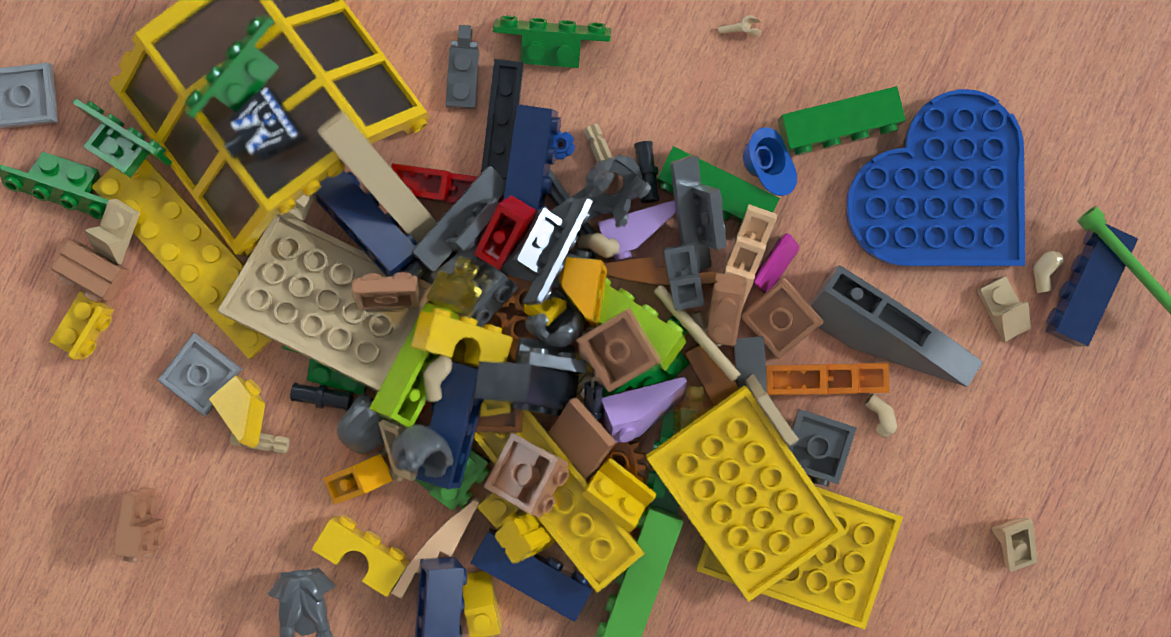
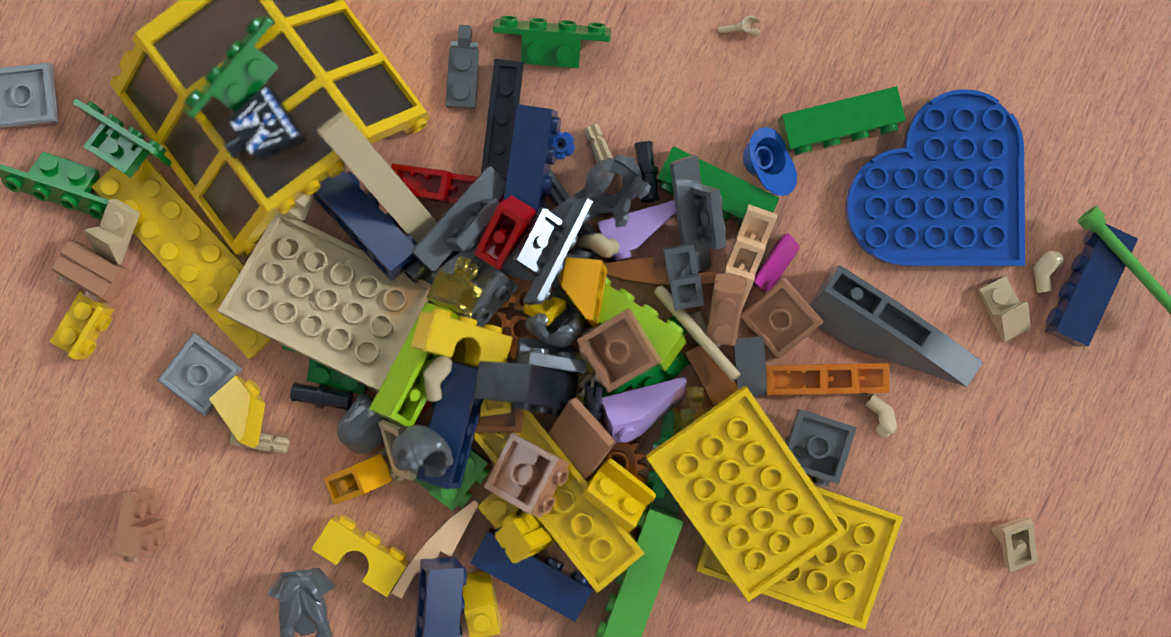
(386, 292): nougat plate -> none
(771, 410): tan tile -> none

